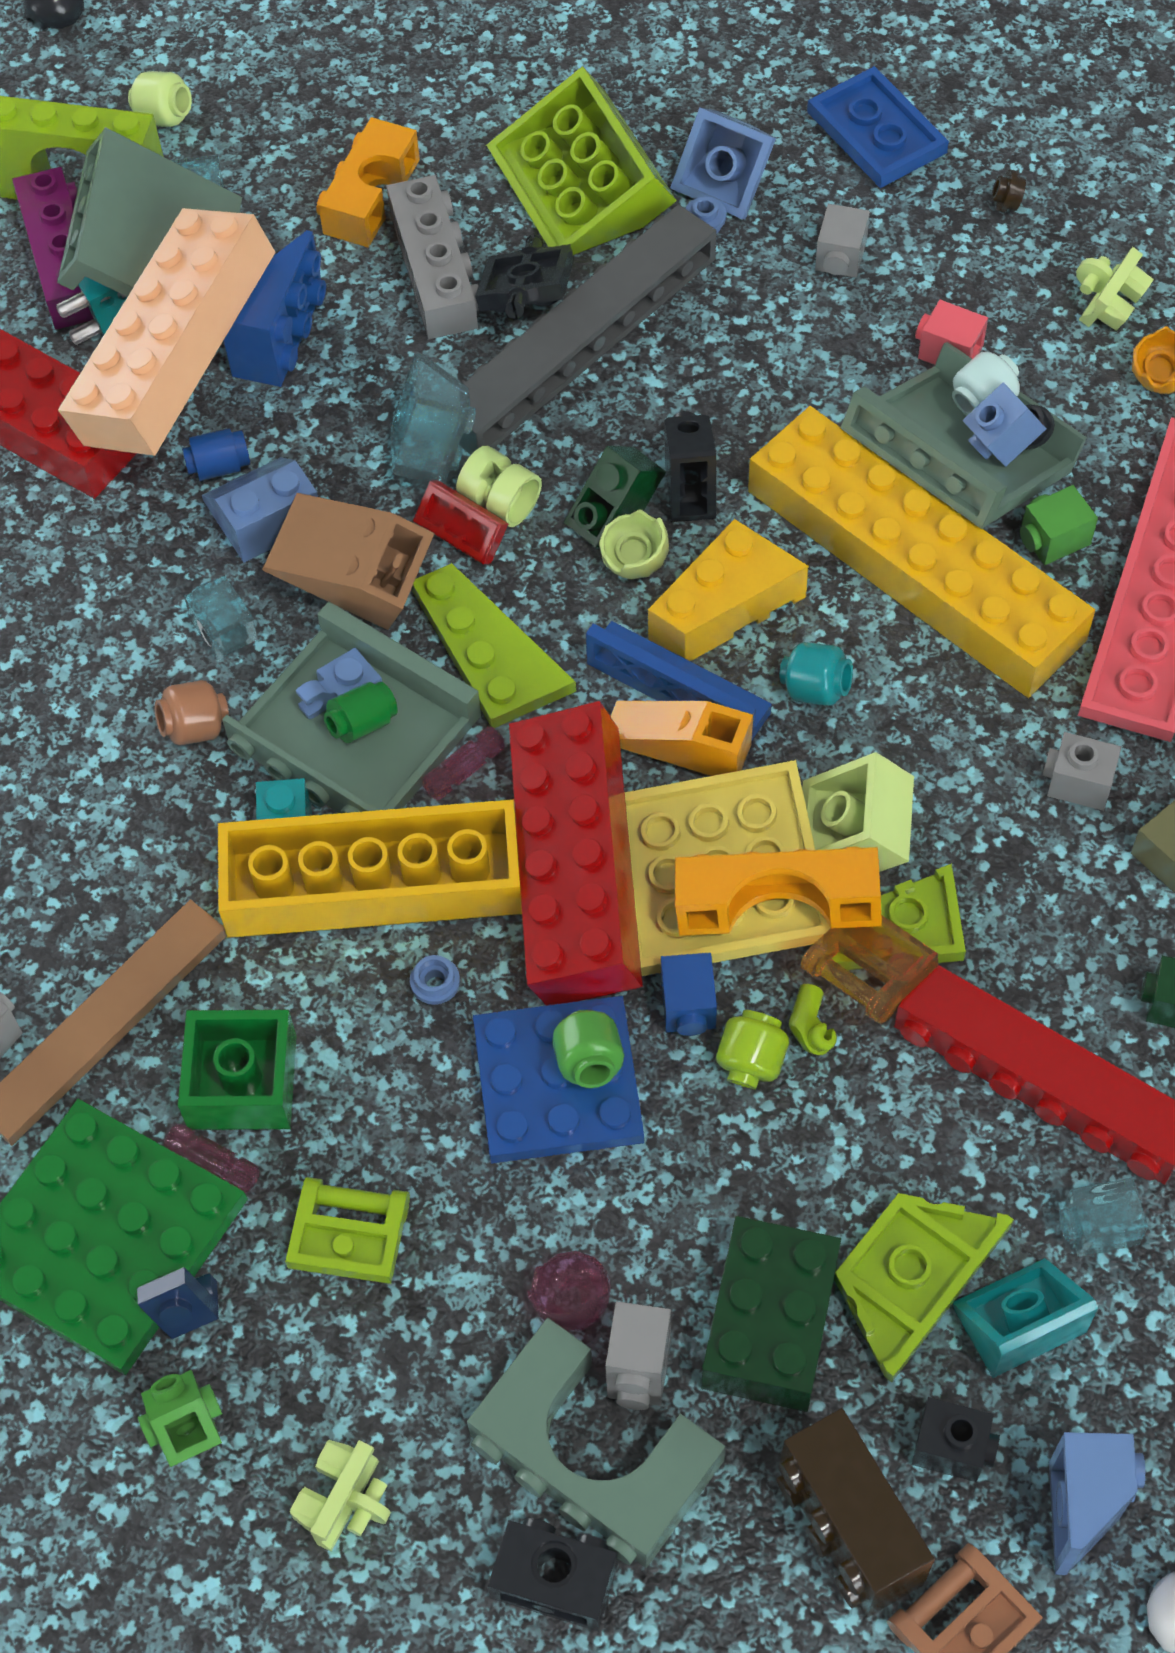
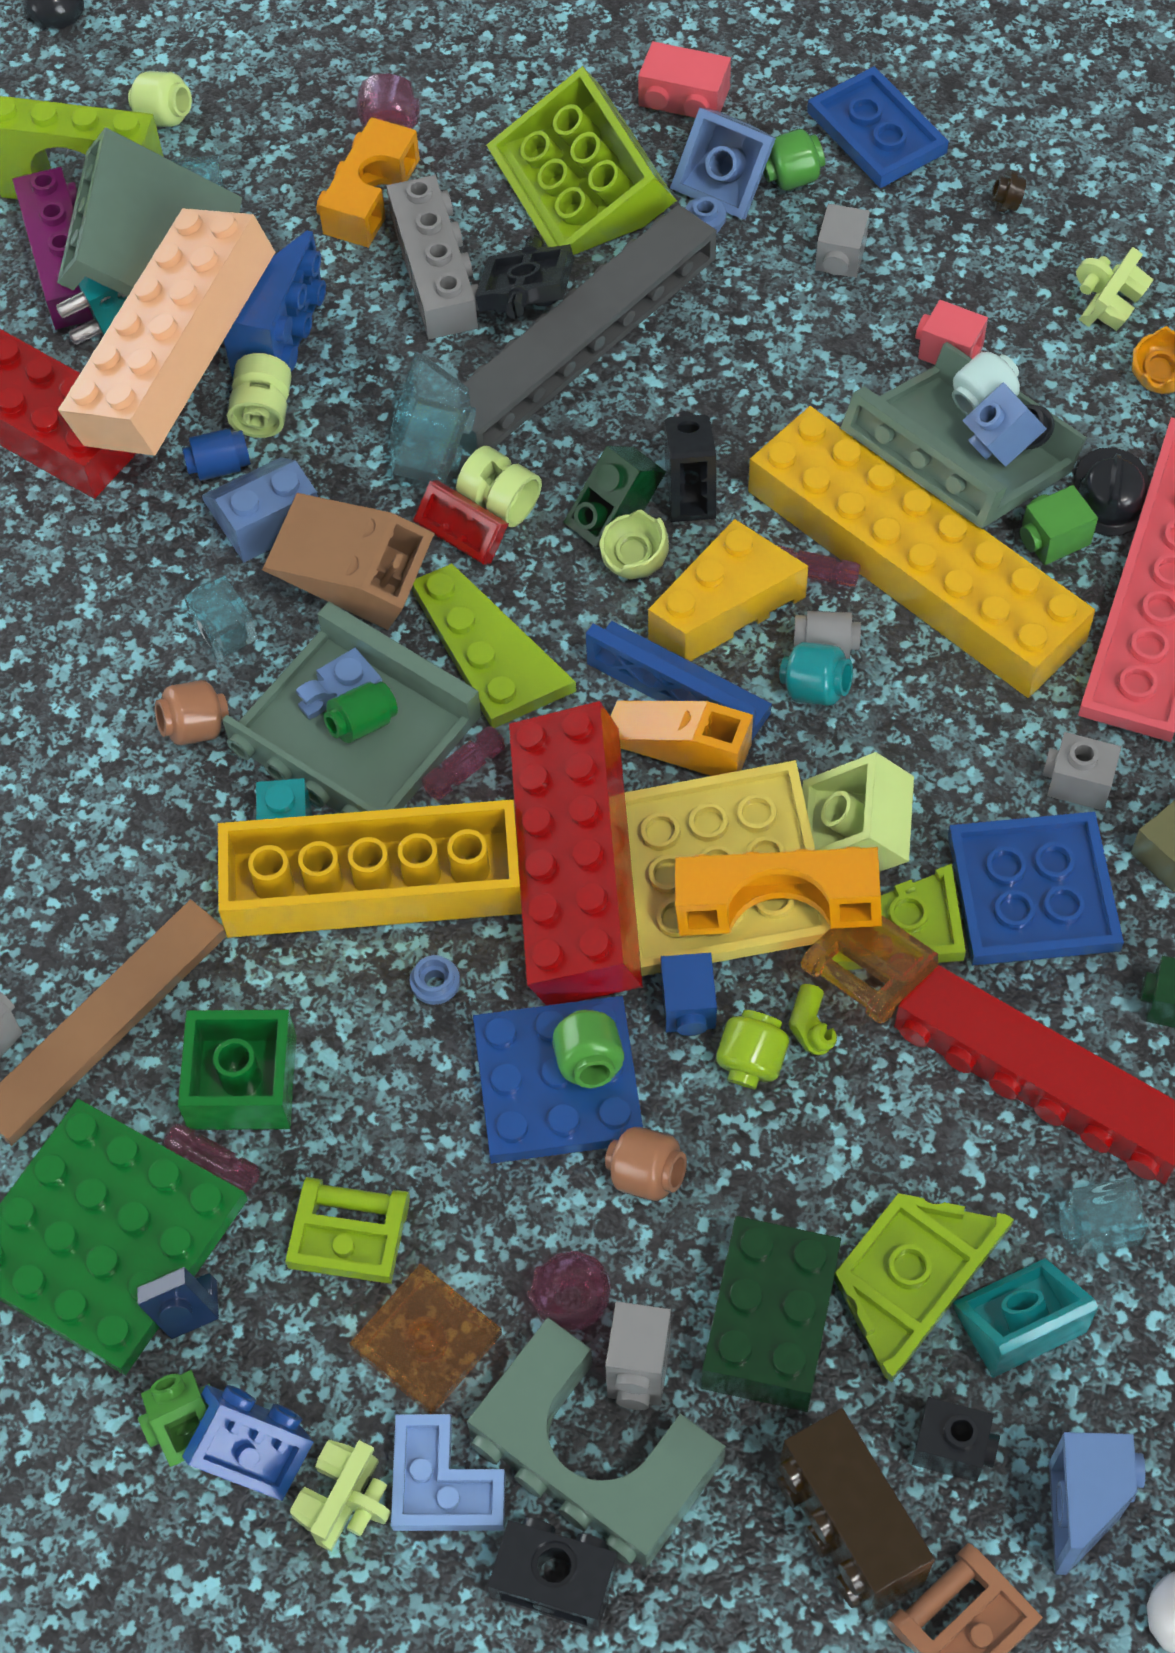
(248, 1442): none -> bracket
(259, 395): none -> yellowish green wheel
(388, 99): none -> clear pink hair
(426, 1339): none -> clear orange plate
(429, 1492): none -> light blue plate
(646, 1163): none -> nougat head
(683, 80): none -> coral brick
(794, 160): none -> bright green head
(826, 567): none -> clear pink axle
(828, 629): none -> light grey brick
(1034, 888): none -> blue plate
(1114, 488): none -> black piece

